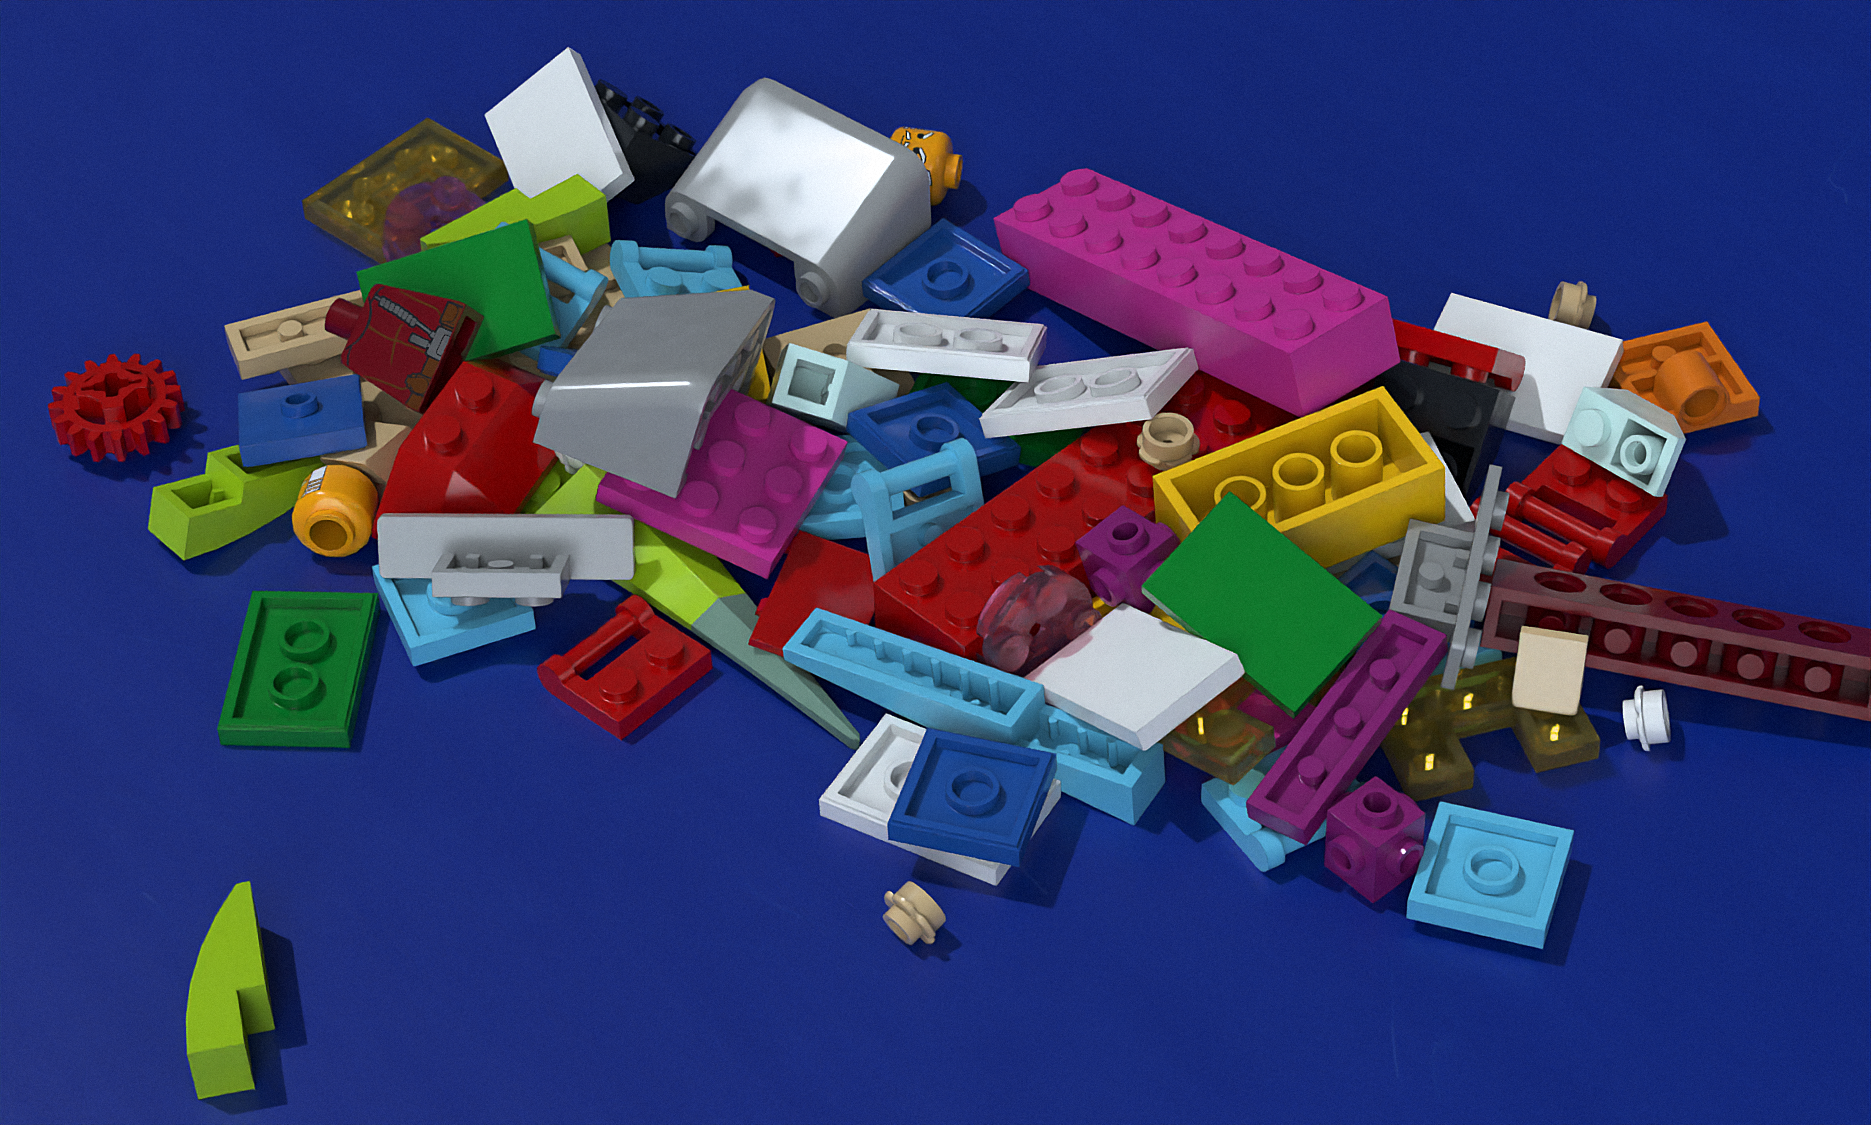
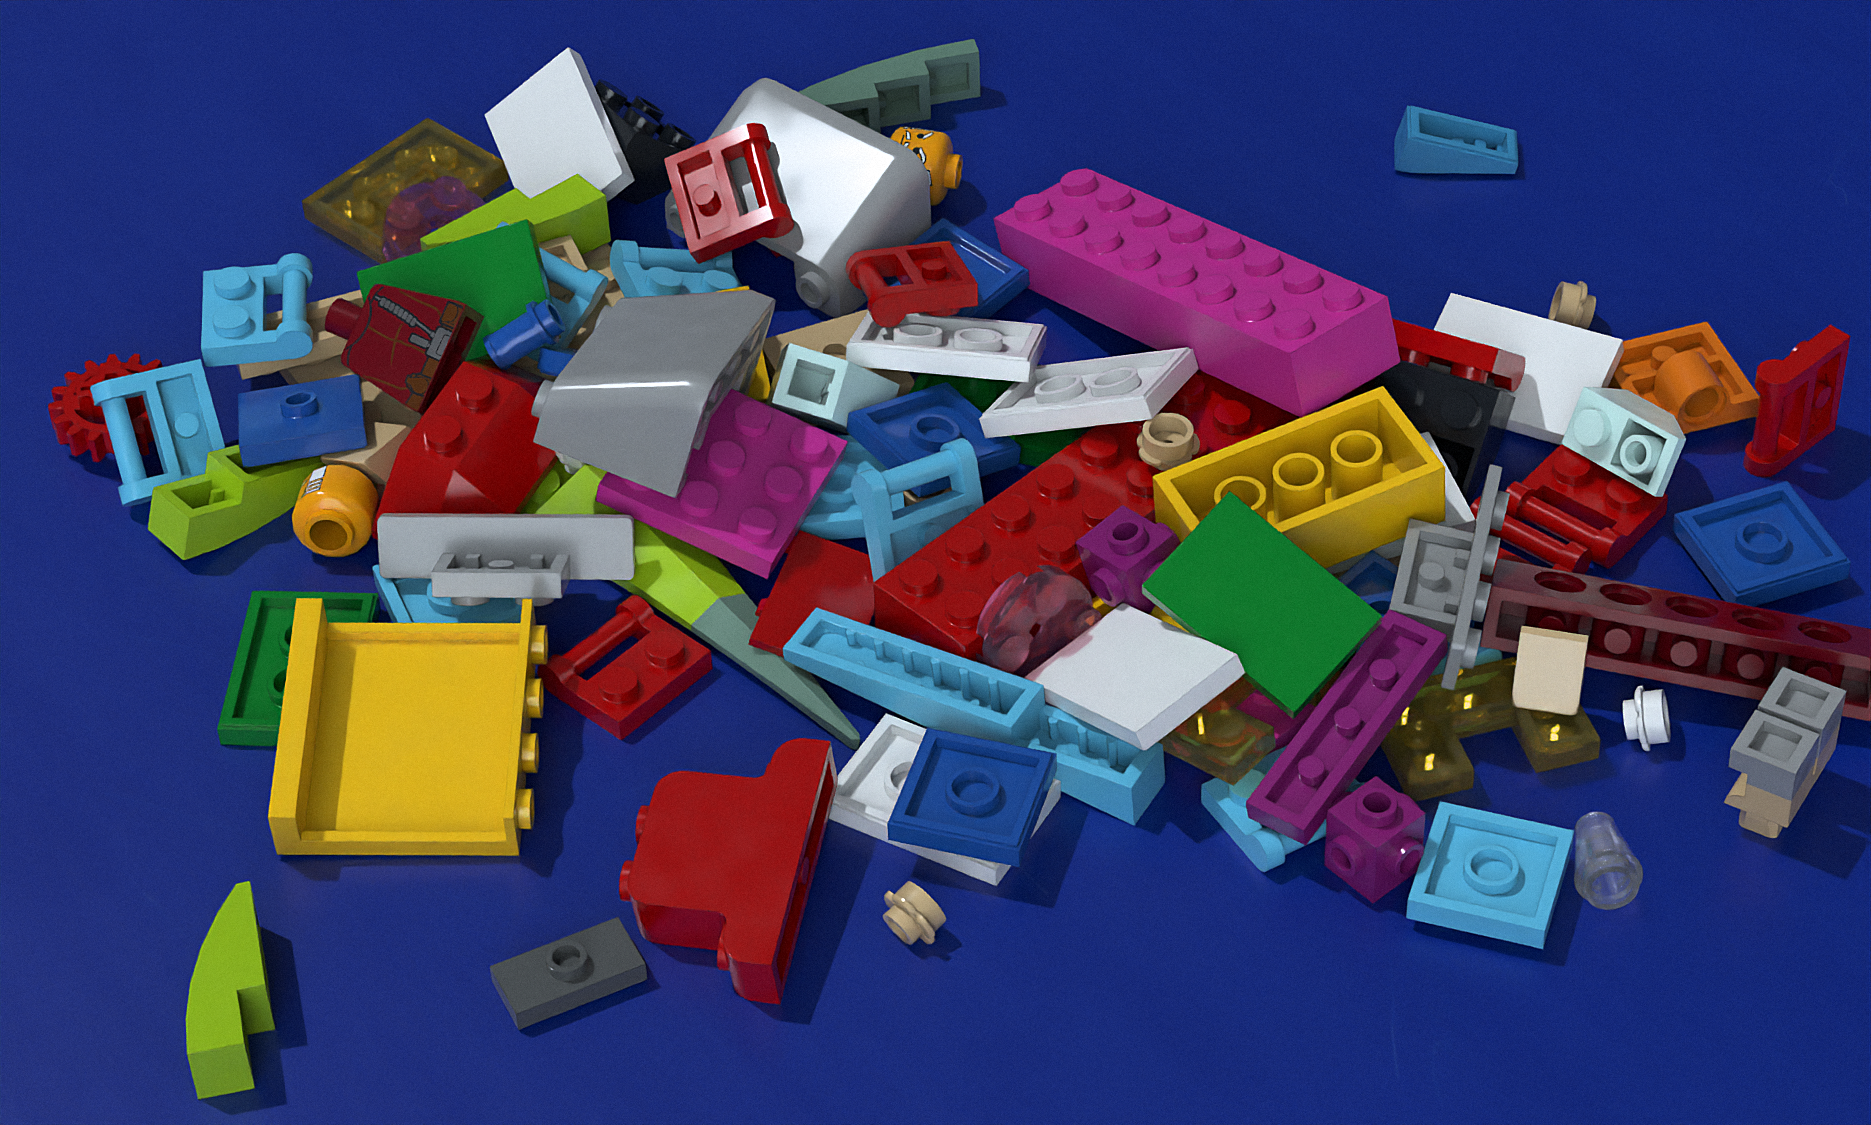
(179, 418): none -> medium azure plate
(237, 313): none -> medium azure plate
(407, 736): none -> yellow panel
(525, 334): none -> blue pin
(568, 973): none -> dark grey plate
(710, 199): none -> plate
(734, 863): none -> red brick
(903, 85): none -> sand green slope
(930, 280): none -> red plate
(1452, 144): none -> dark azure slope
(1604, 863): none -> clear cone
(1761, 546): none -> blue plate
(1784, 750): none -> light grey hips
(1797, 401): none -> red plate

